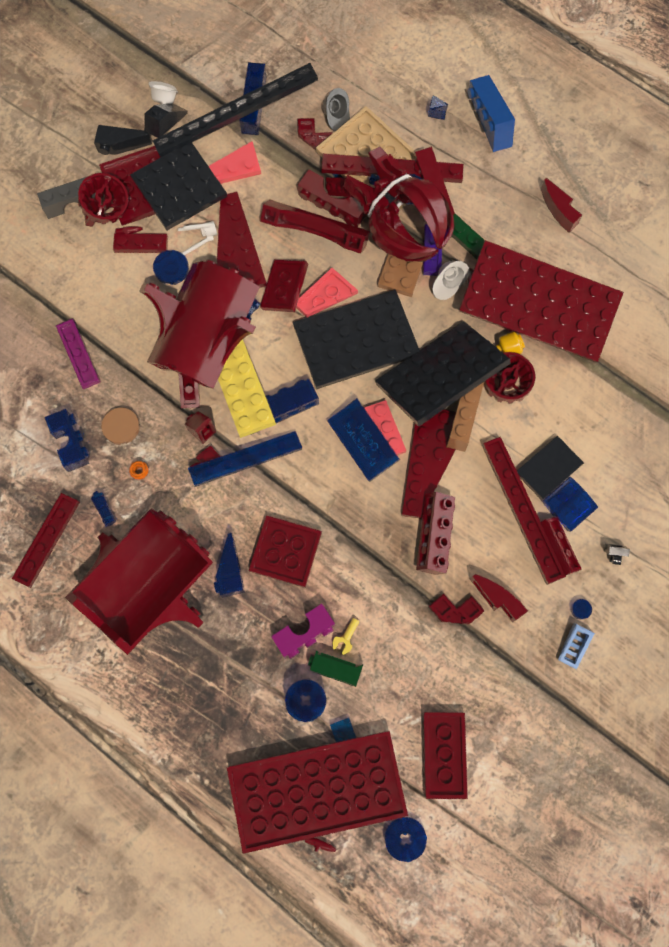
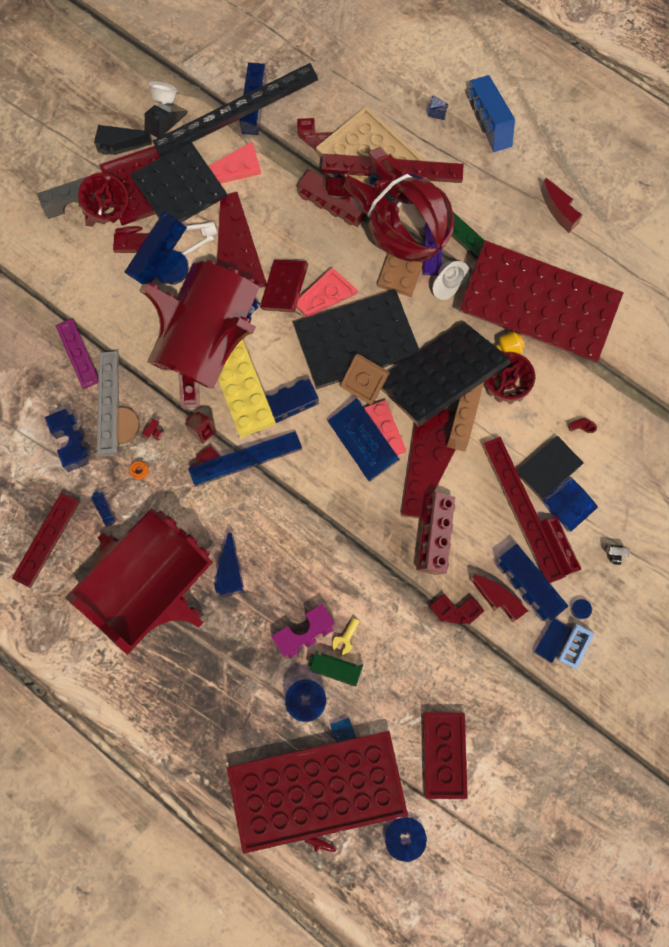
(108, 404): none -> light grey tile
(152, 431): none -> dark red tile
(155, 249): none -> clear blue brick
(285, 551): dark red plate -> none
(336, 108): dark grey piece -> none
(343, 234): dark red arch -> none
(364, 379): none -> medium nougat plate
(430, 169): dark red tile -> none
(531, 583): none -> clear blue brick
(552, 640): none -> clear blue tile
(583, 424): none -> dark red arm

